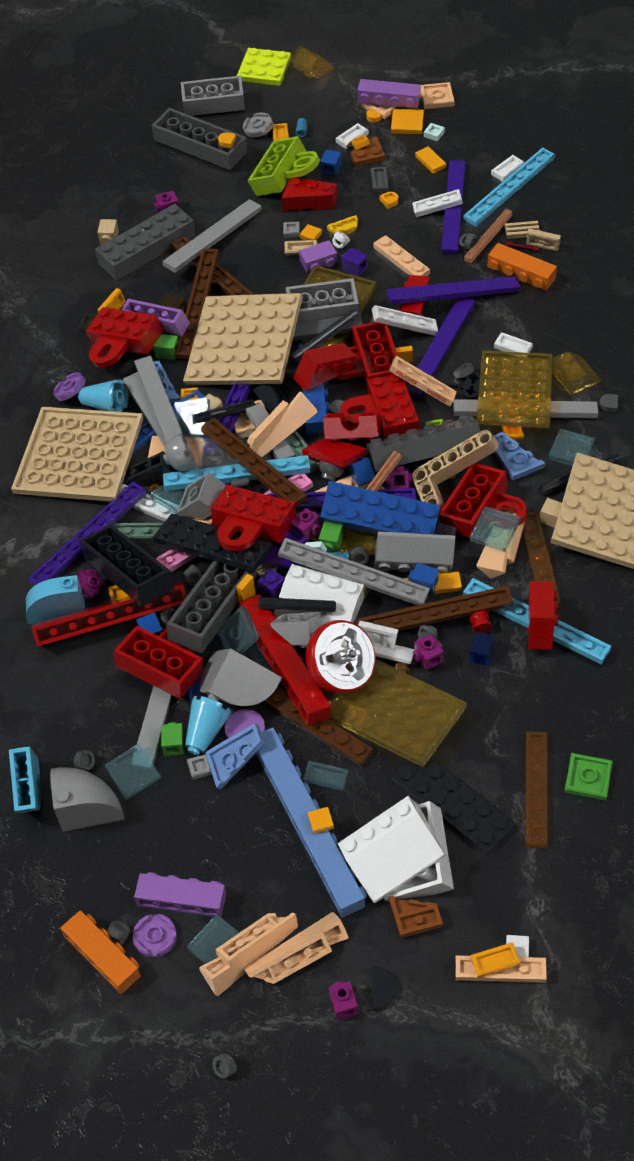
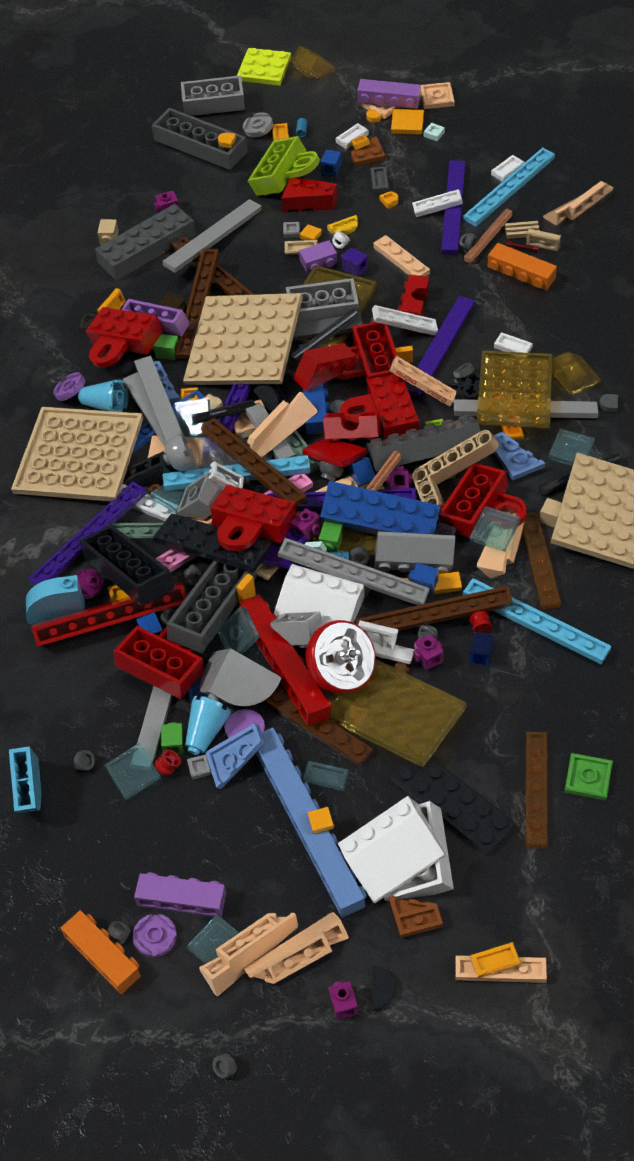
(82, 799): light grey brick -> none
(167, 762): none -> red wheel
(224, 480): none -> white tile
(270, 584): dark purple brick -> none
(297, 604): black axle -> none
(430, 160): light orange tile -> none
(453, 290): dark purple tile -> none
(520, 943): white tile -> none
(542, 614): red wedge -> none
(578, 205): none -> light nougat wedge

